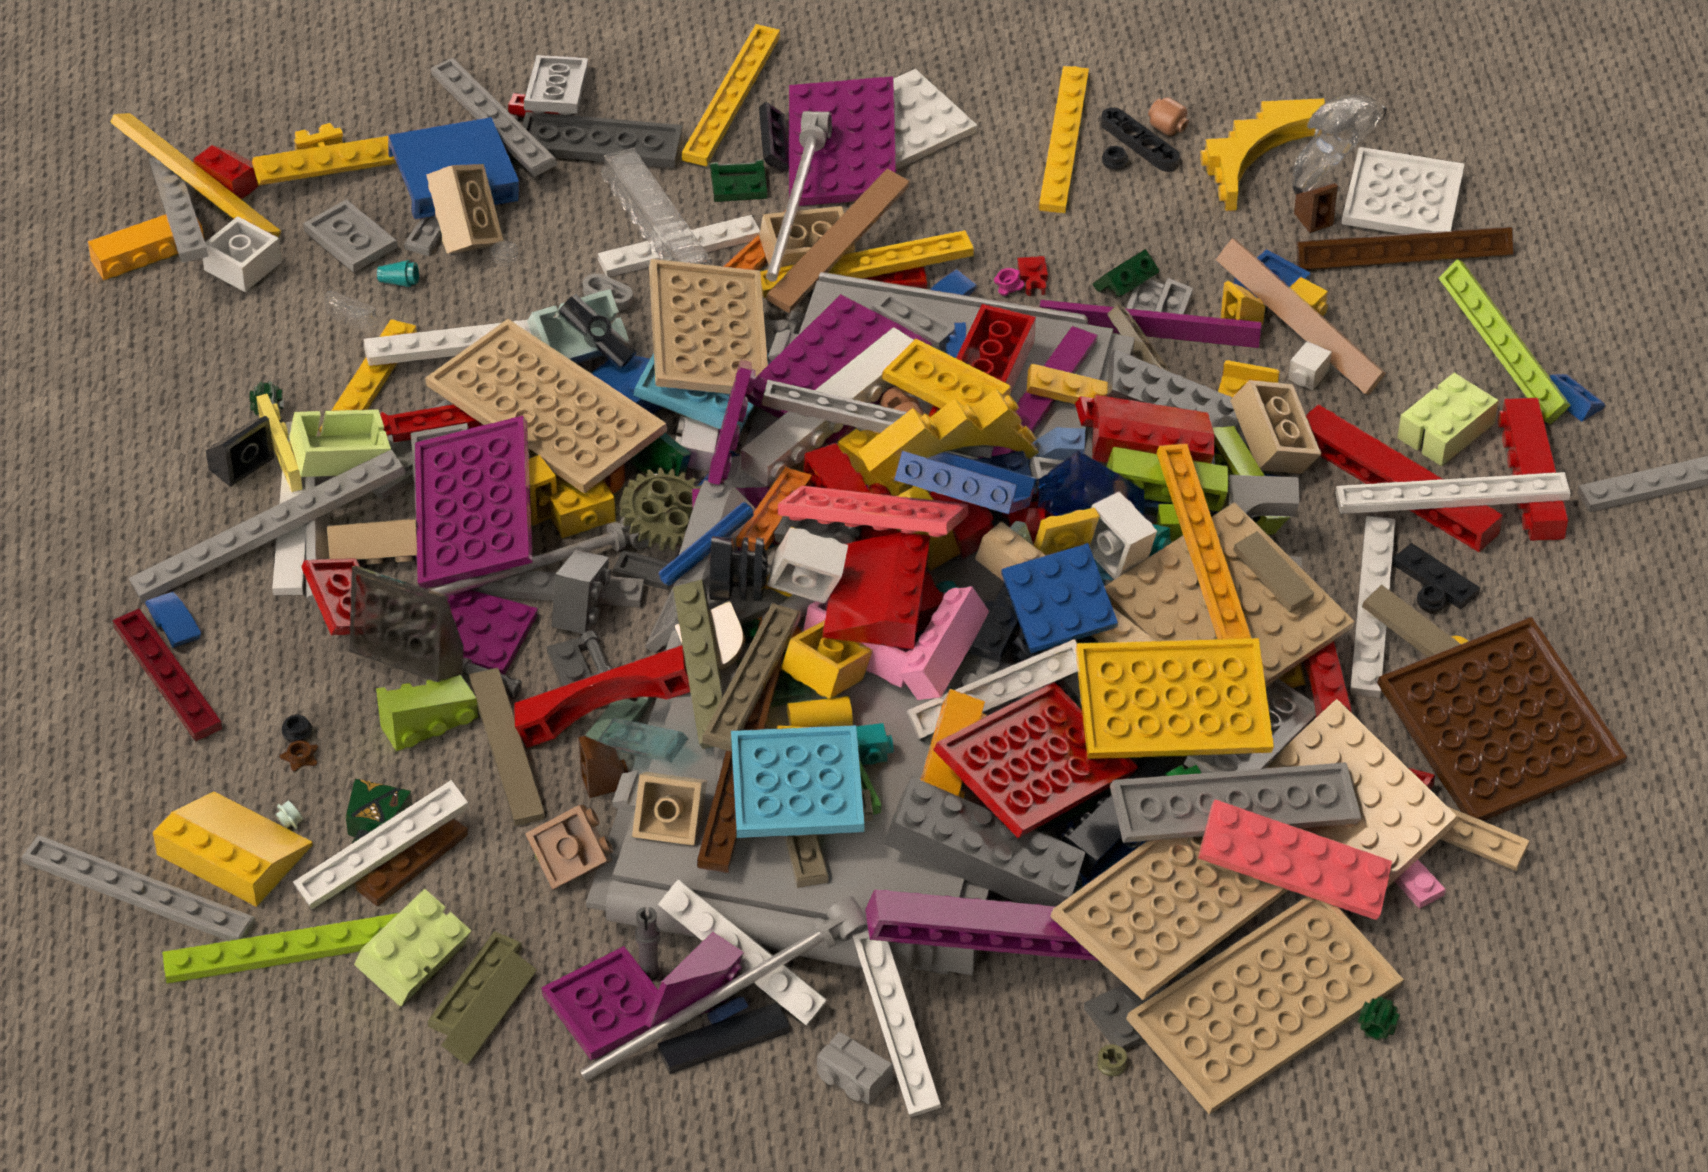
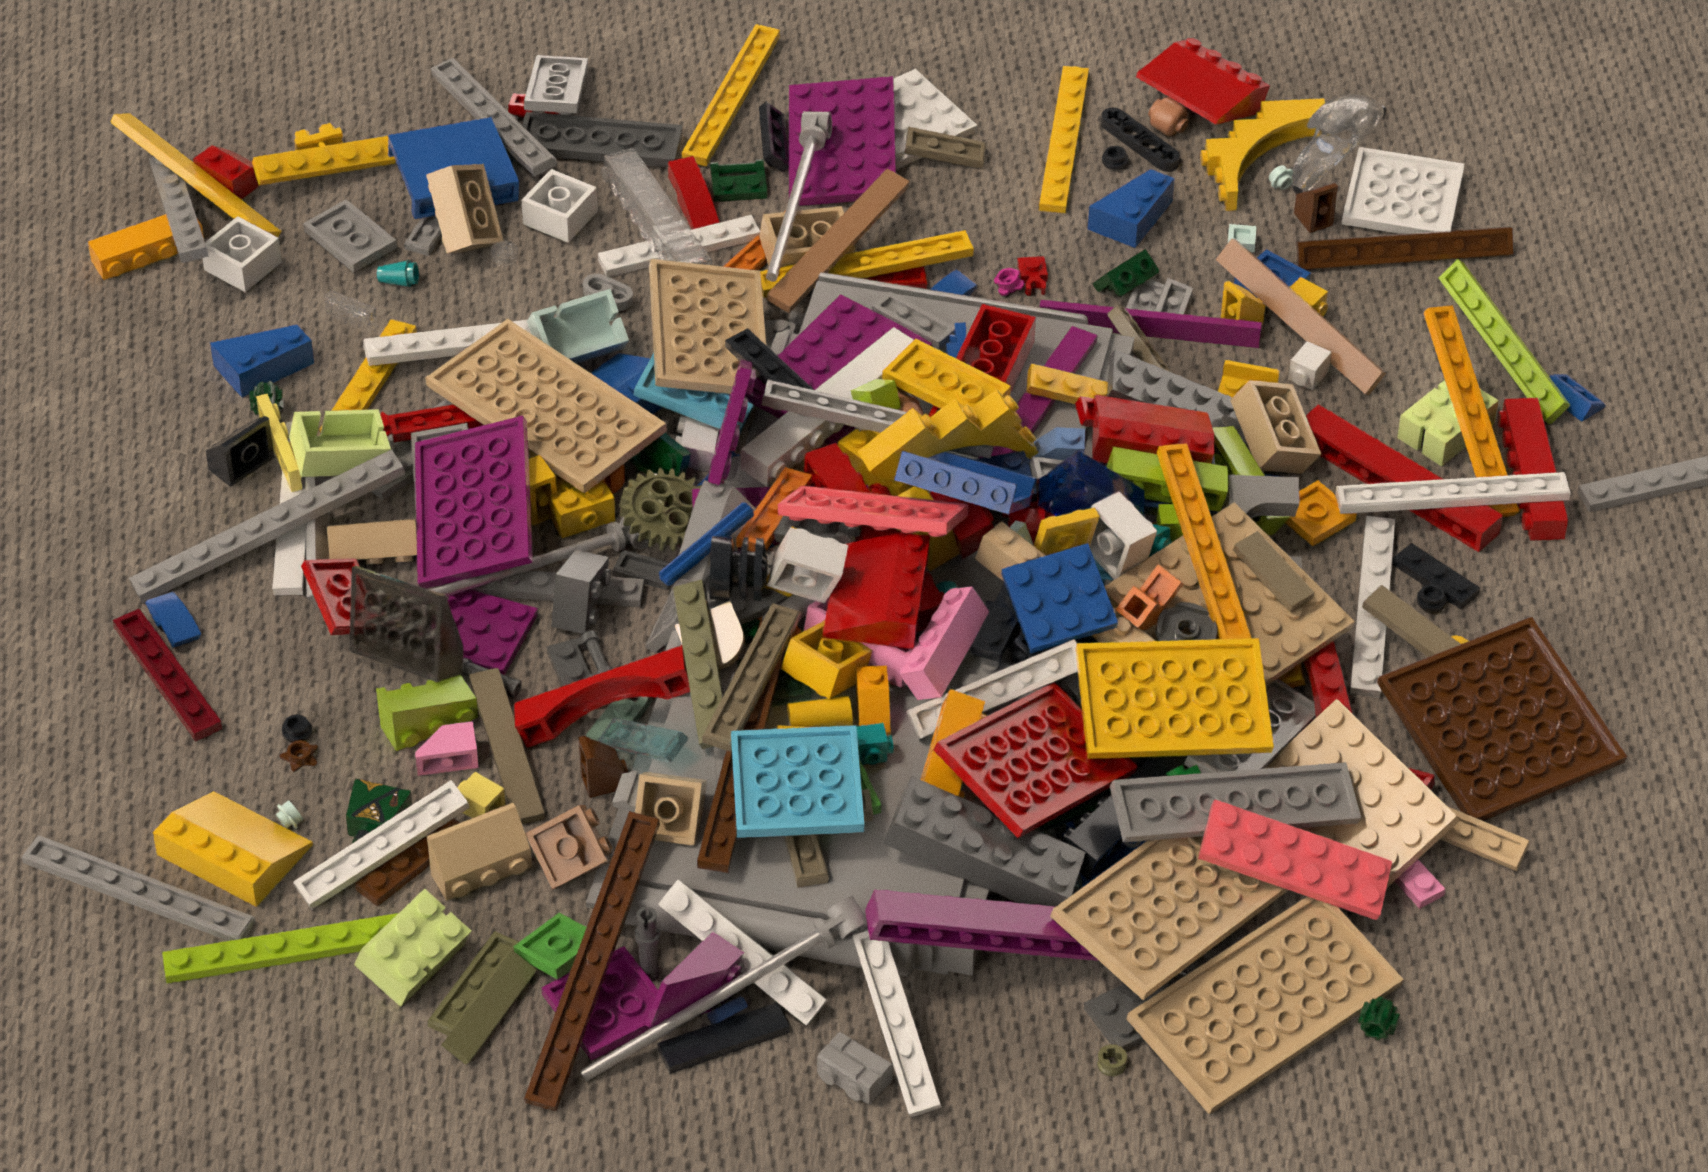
(262, 357): none -> blue wedge
(448, 750): none -> bright pink slope
(479, 852): none -> tan slope
(481, 795): none -> light yellow brick
(552, 945): none -> bright green plate
(559, 205): none -> white brick
(584, 319): black piece -> none
(592, 961): none -> reddish brown plate
(692, 192): none -> red slope
(764, 361): none -> black tile
(873, 696): none -> light orange slope
(879, 393): none -> lime brick
(945, 147): none -> dark tan tile
(1133, 208): none -> blue wedge
(1146, 603): none -> orange brick
(1187, 615): none -> dark grey plate
(1205, 82): none -> red slope
(1244, 234): none -> light aqua plate
(1281, 177): none -> light aqua plate
(1318, 514): none -> light orange plate
(1466, 397): none -> light orange plate

